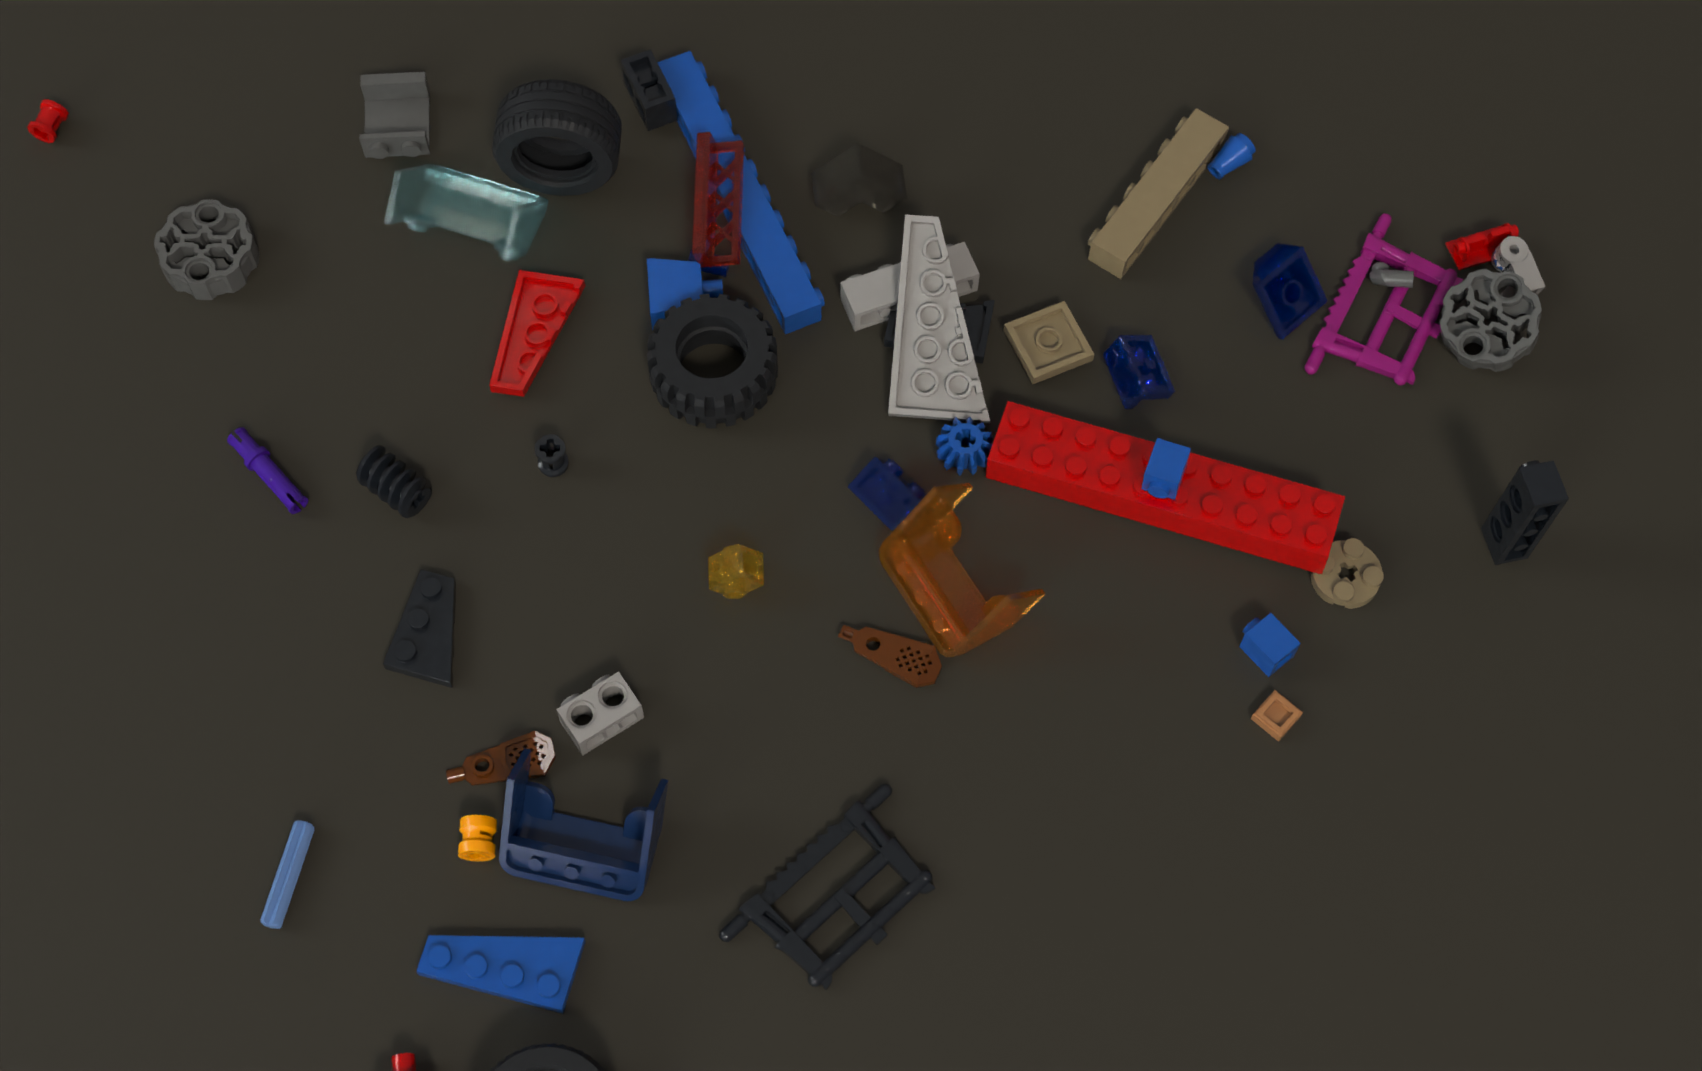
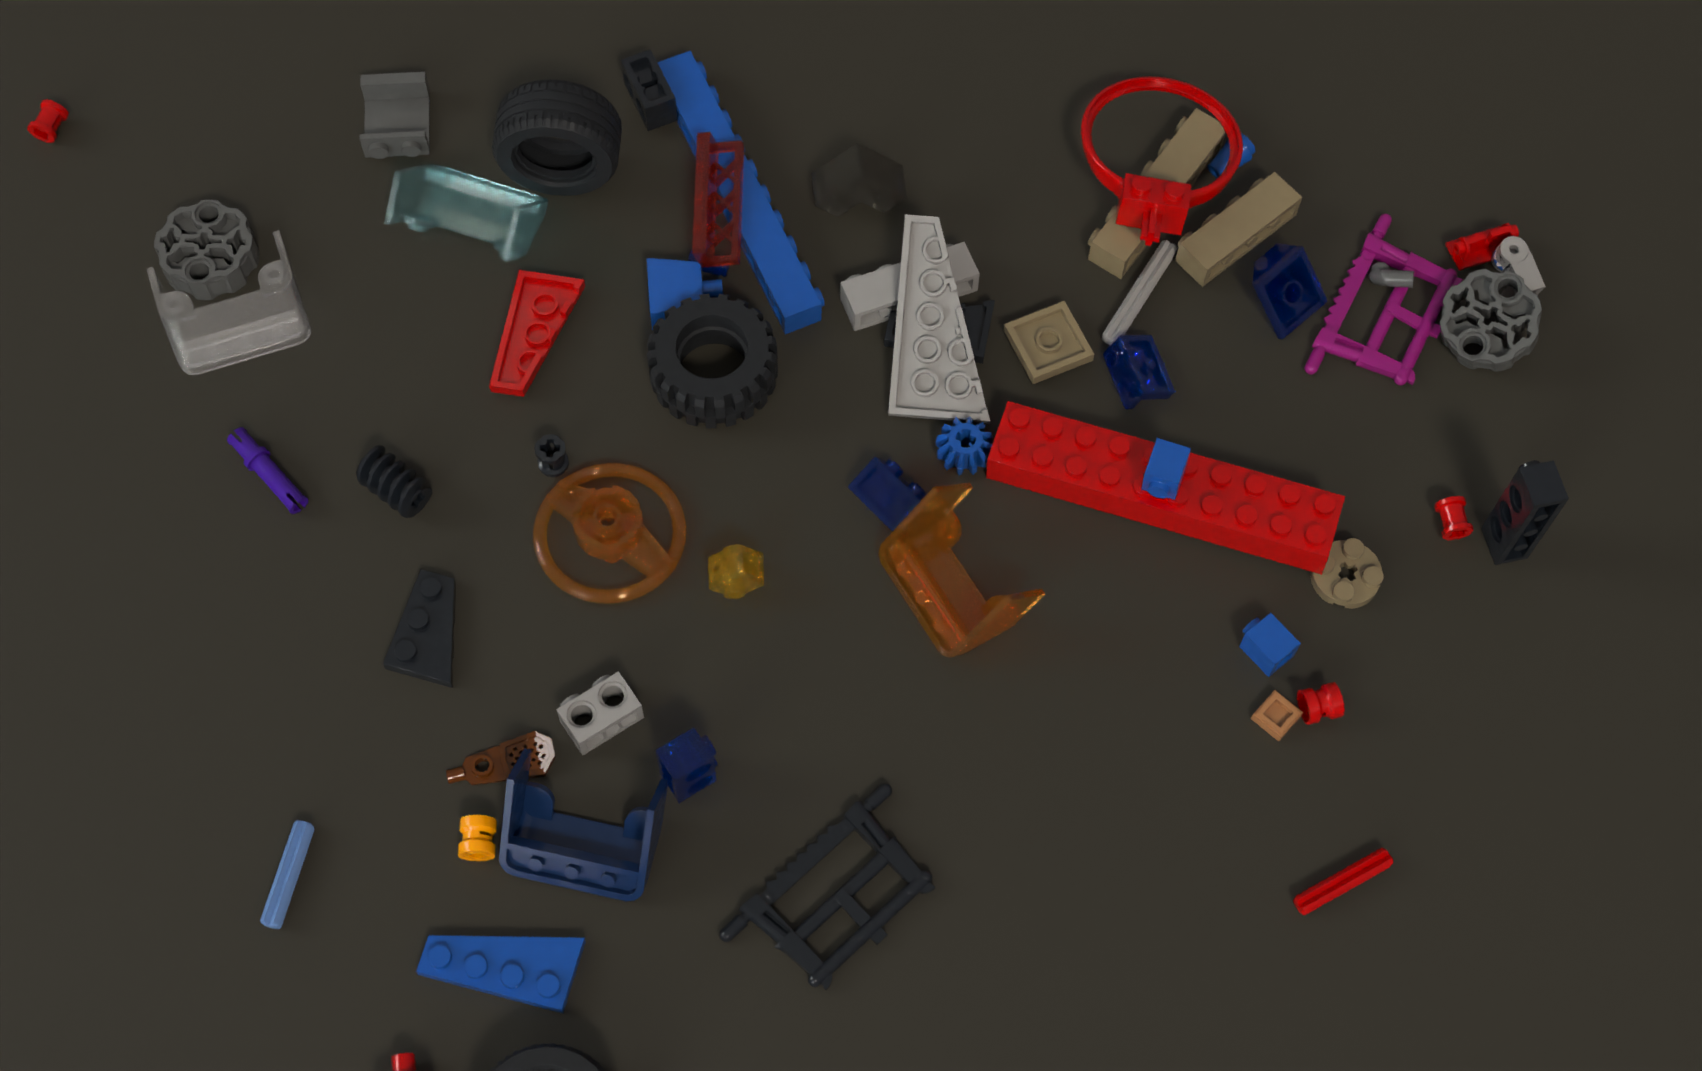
(237, 326): none -> clear windscreen
(623, 539): none -> clear orange piece
(687, 764): none -> clear blue brick
(889, 652): reddish brown piece -> none
(1140, 292): none -> light grey axle
(1153, 202): none -> red brick
(1237, 228): none -> dark tan brick
(1320, 703): none -> red wheel
(1343, 881): none -> red axle
(1453, 517): none -> red bush

